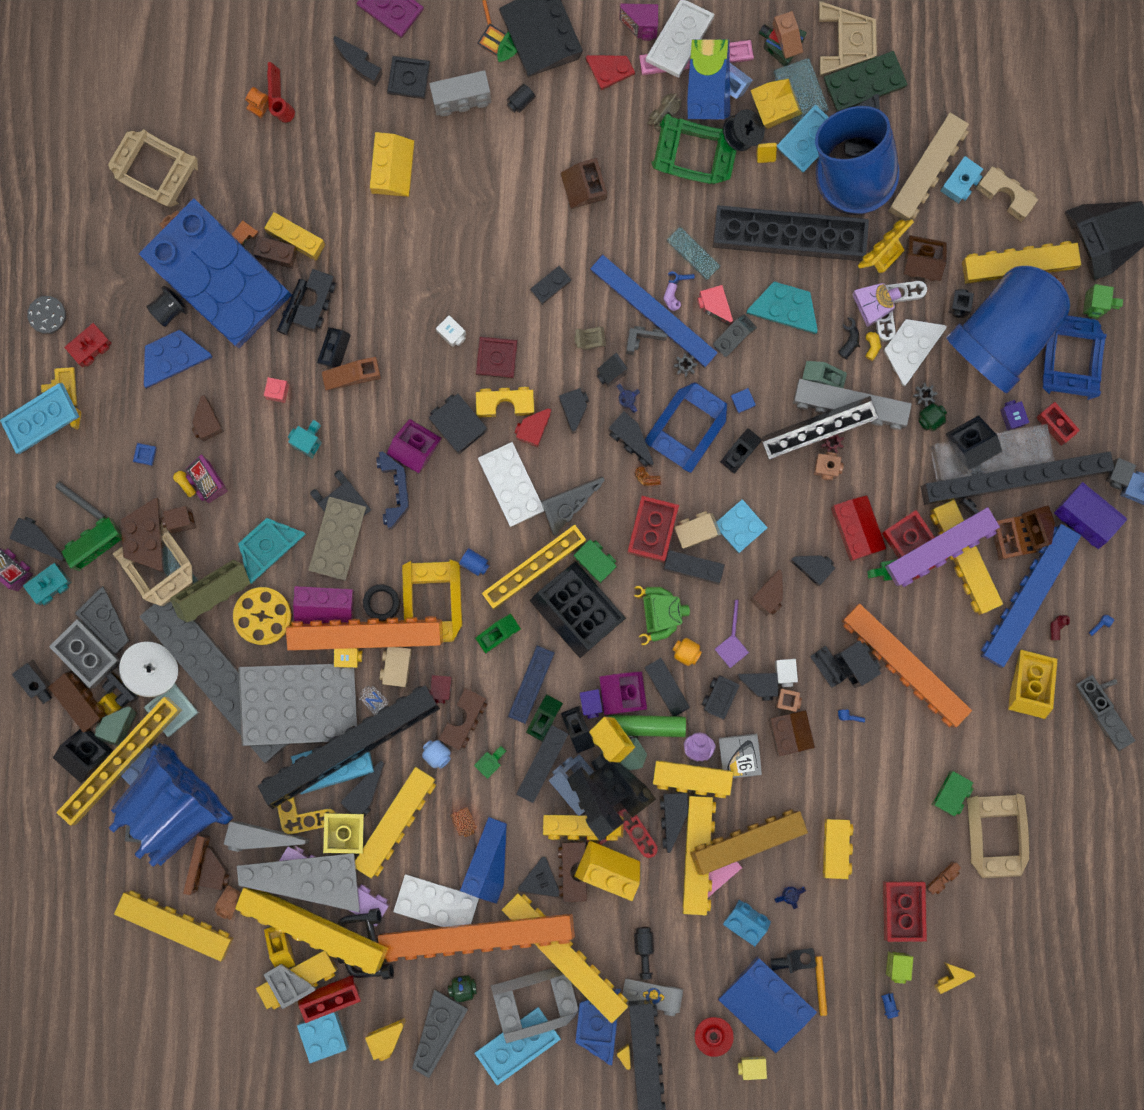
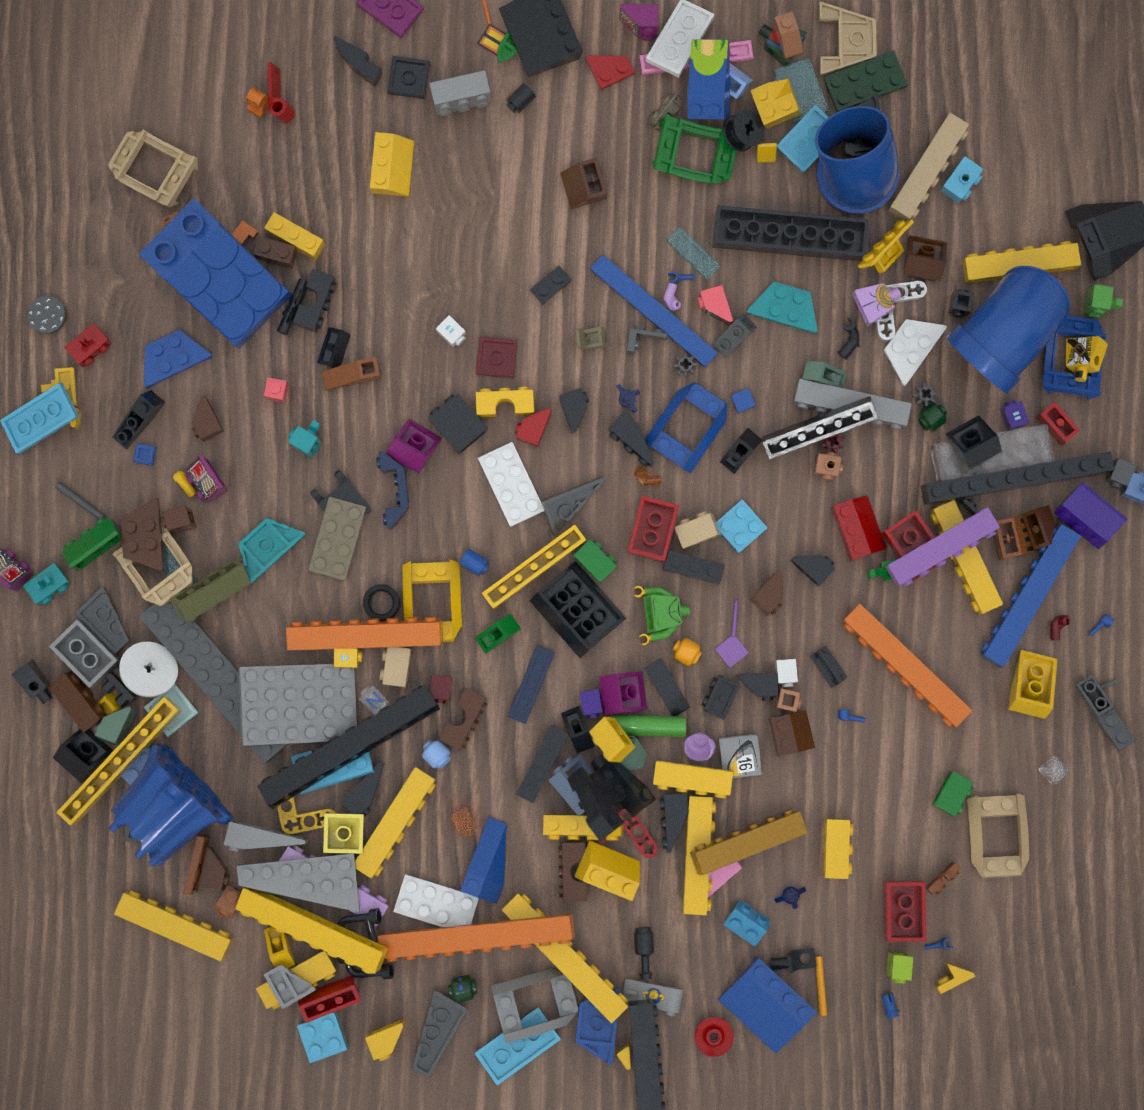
(33, 536): black slope -> none
(138, 418): none -> black slope
(166, 306): black piece -> none
(257, 608): yellow wedge -> none
(322, 604): magenta slope -> none
(489, 763): green plate -> none
(540, 880): black piece -> none
(544, 717): dark green slope -> none
(611, 370): black slope -> none
(752, 1068): light yellow brick -> none
(858, 664): black brick -> none
(875, 345): yellow arm -> none
(941, 944): none -> blue hand
(1021, 199): tan arch -> none
(1054, 770): none -> clear brick
(1085, 355): none -> torso

